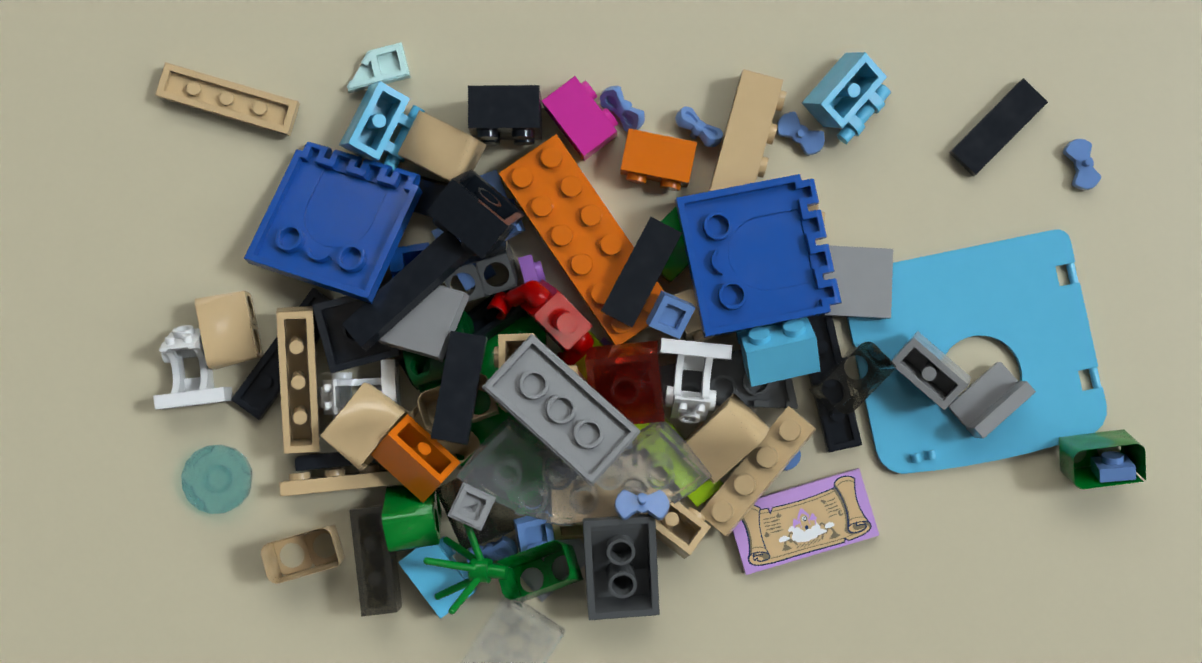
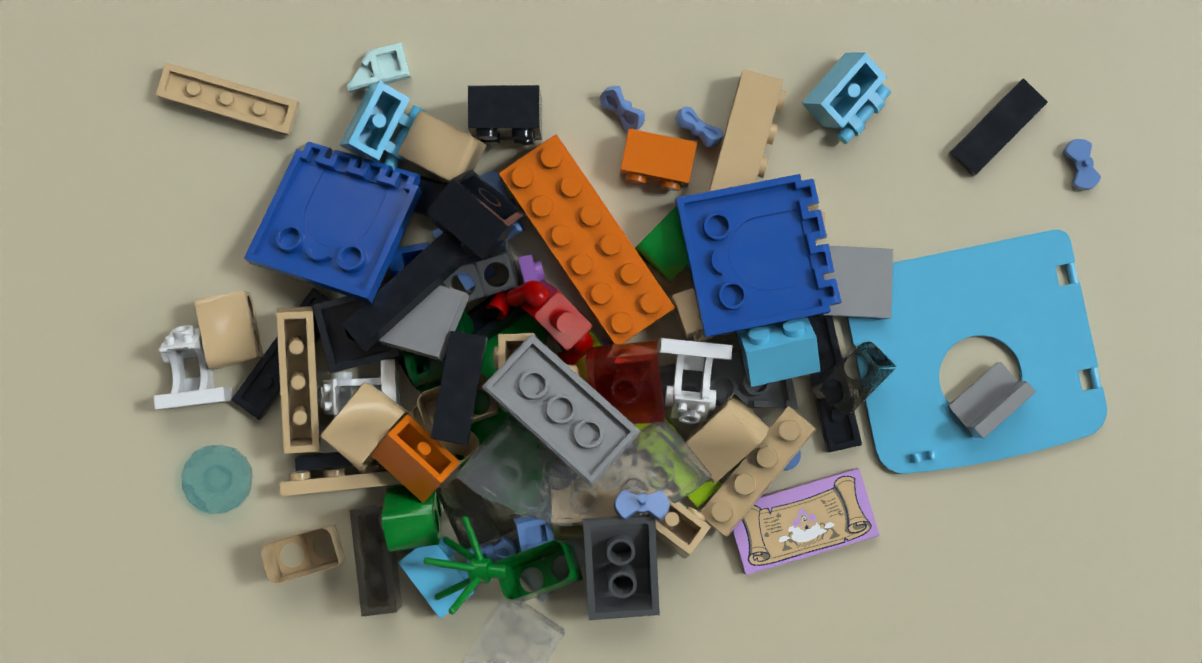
(471, 506): light grey tile -> none
(580, 117): dark pink brick -> none
(641, 272): black tile -> none
(670, 314): medium blue plate -> none
(790, 127): medium blue piece -> none
(931, 370): light grey brick -> none
(1084, 477): green piece -> none
(1113, 467): medium blue plate -> none

